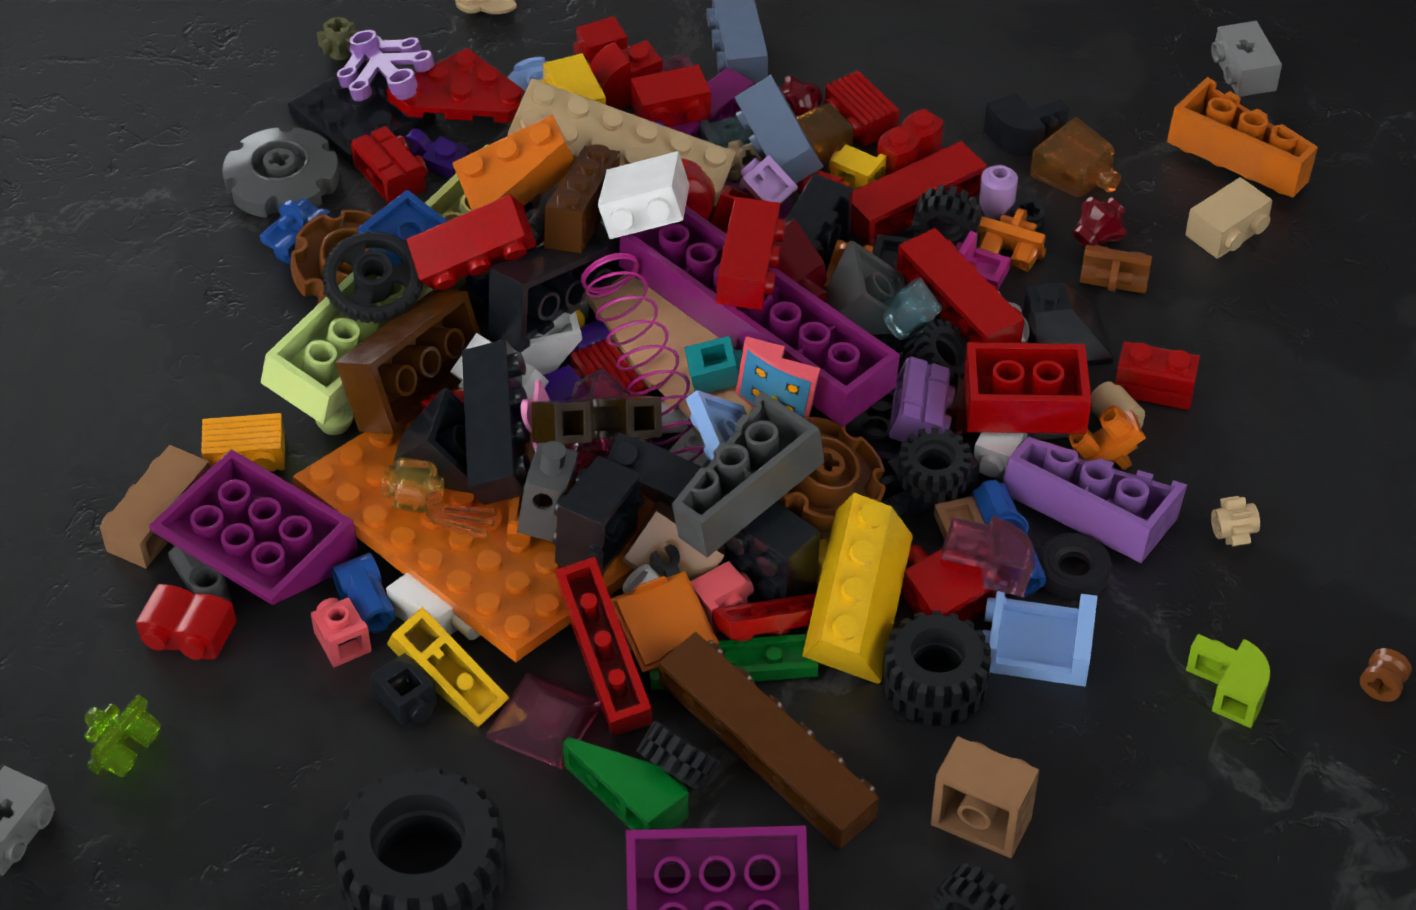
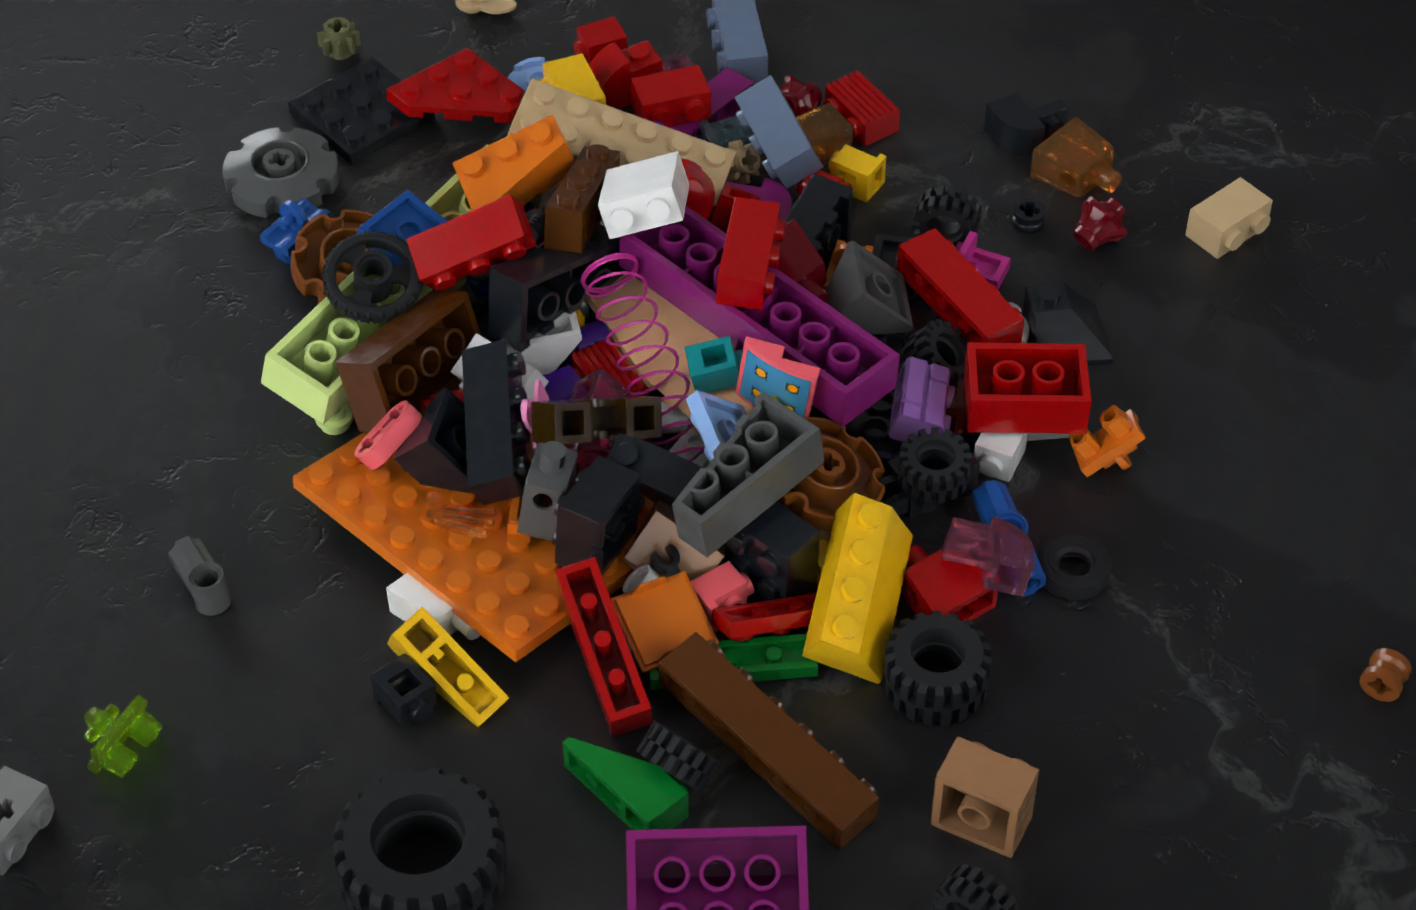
(127, 526): medium nougat brick -> none
(186, 622): red brick -> none
(252, 436): light orange brick -> none
(257, 529): magenta slope -> none
(337, 623): coral brick -> none
(363, 585): blue piece -> none
(369, 46): medium lavender plant -> none
(388, 435): none -> coral beam
(389, 164): red brick -> none
(409, 483): clear yellow head -> none
(438, 154): dark purple plate -> none
(541, 718): clear pink slope -> none
(767, 181): lavender bracket -> none
(891, 201): red brick -> none
(911, 142): red brick -> none
(911, 308): clear light blue piece -> none
(960, 508): medium nougat plate -> none
(998, 191): lavender brick -> none
(1013, 235): orange hips -> none
(1041, 639): light blue panel -> none
(1093, 498): medium lavender wedge -> none
(1111, 394): tan brick -> none
(1115, 269): dark orange hips -> none
(1157, 374): red brick -> none
(1235, 521): tan gear -> none
(1239, 673): lime brick -> none
(1241, 139): orange wedge -> none
(1246, 58): light grey brick -> none

